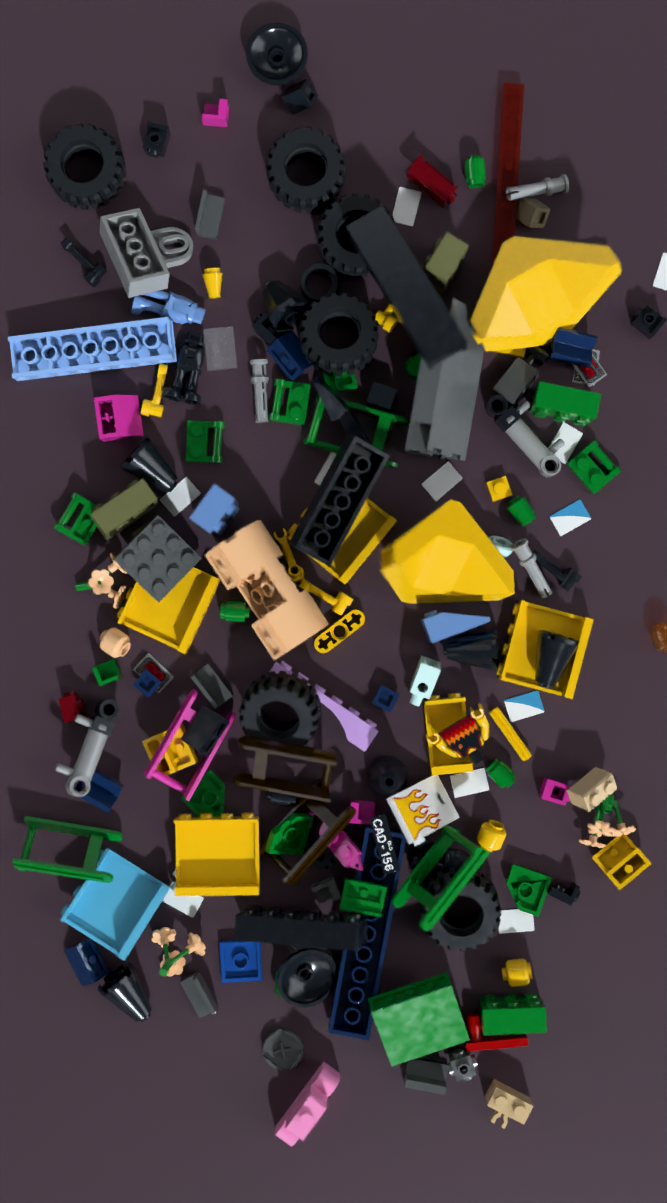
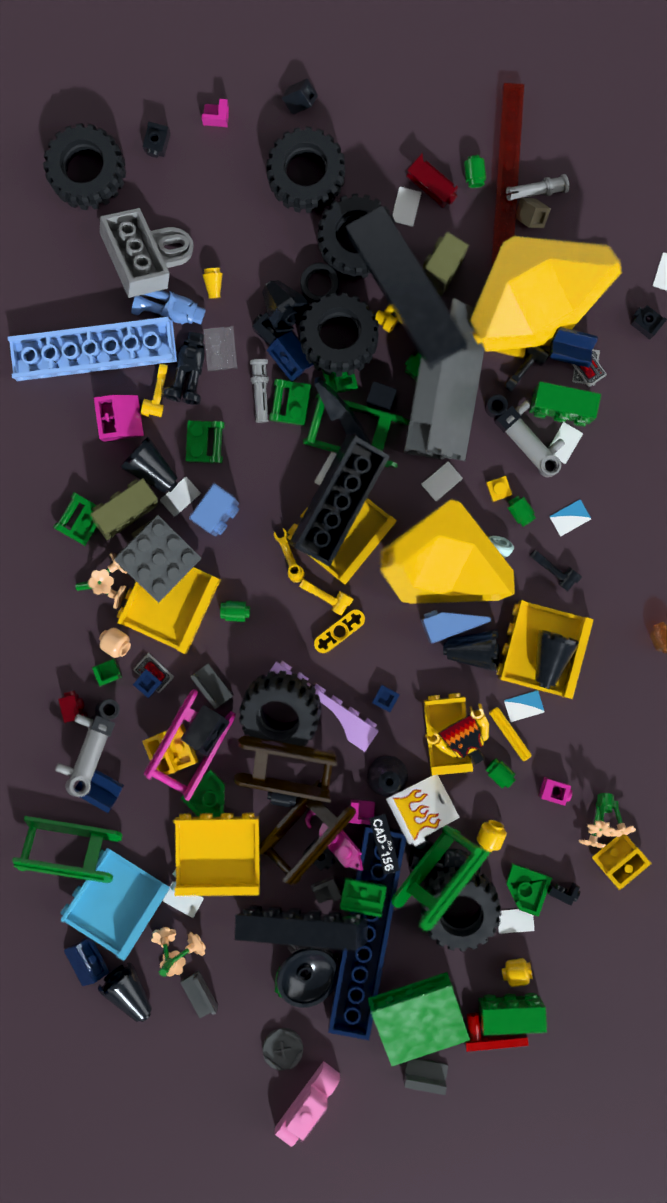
(93, 272): black brick -> none
(209, 215): dark grey panel -> none
(240, 961): blue tile -> none
(252, 566): light nougat cylinder -> none
(273, 42): black dish -> none
(290, 835): green plate -> none
(426, 672): light aqua torso -> none
(462, 1064): flat silver brick -> none
(469, 782): white sticker -> none
(507, 1102): tan brick -> none
(516, 381): dark grey panel -> none
(528, 560): light grey pin -> none
(589, 472): green plate -> none
(592, 789): tan brick -> none

